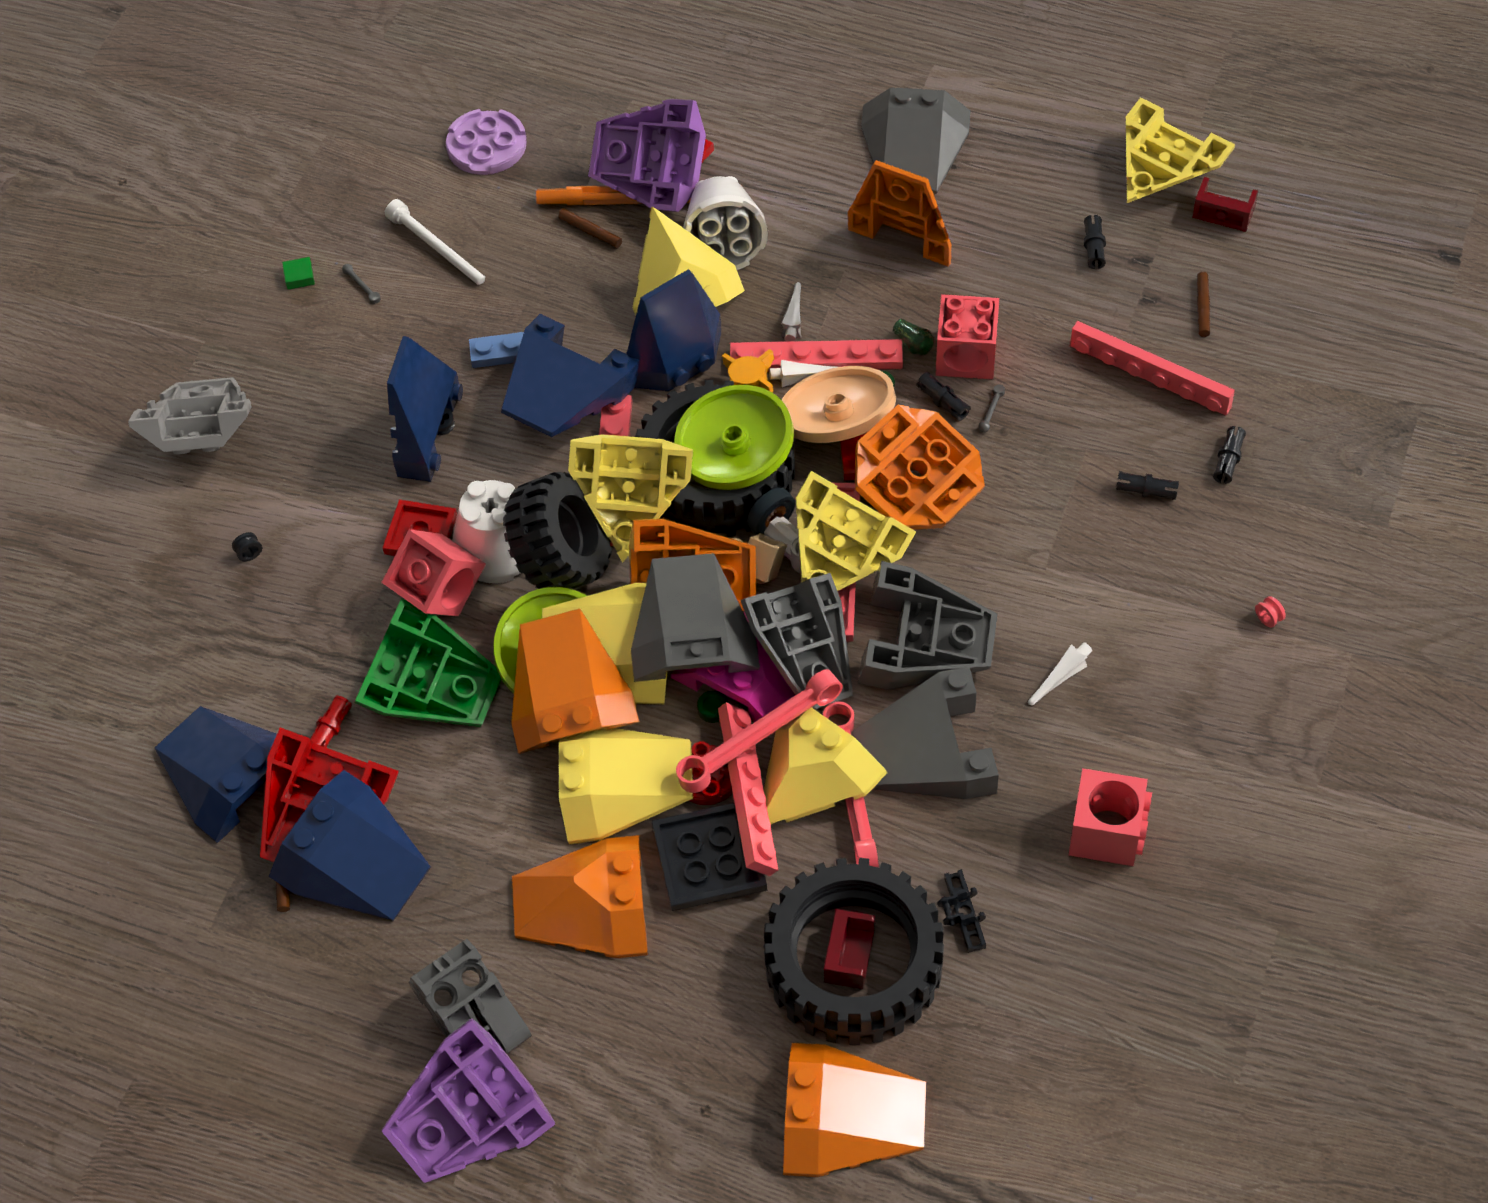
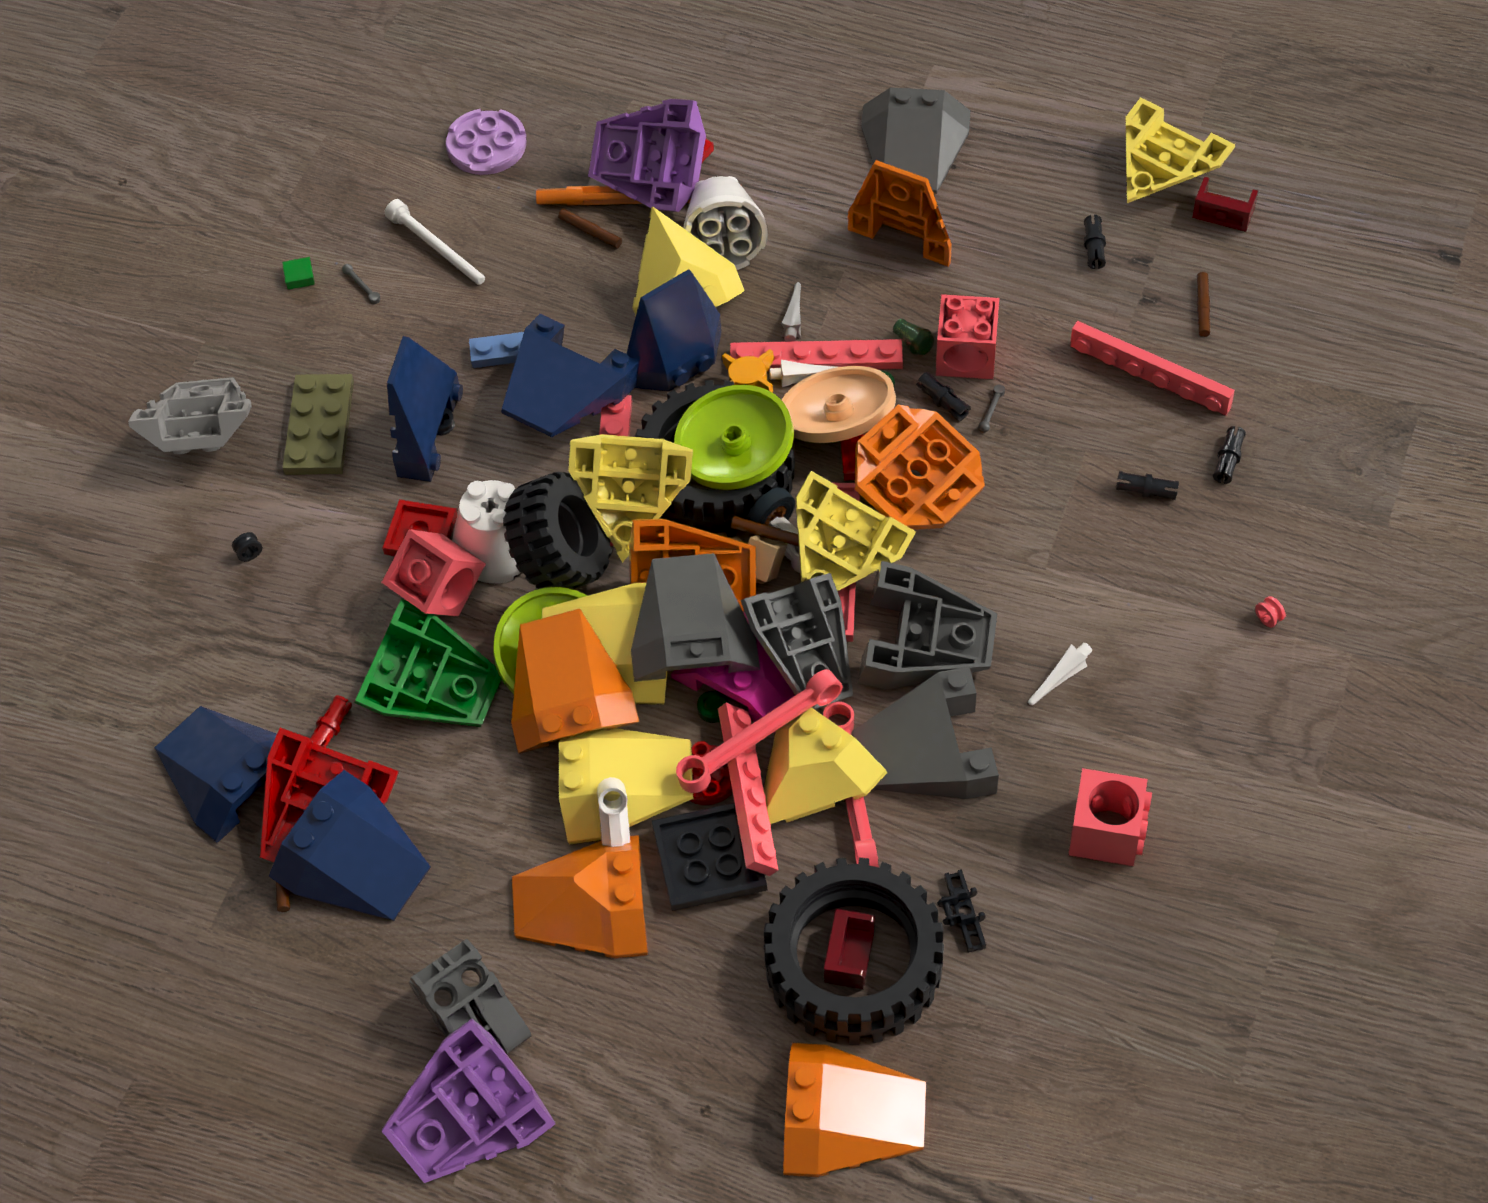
(318, 424): none -> olive plate
(613, 814): none -> white piece
(765, 531): none -> reddish brown piece

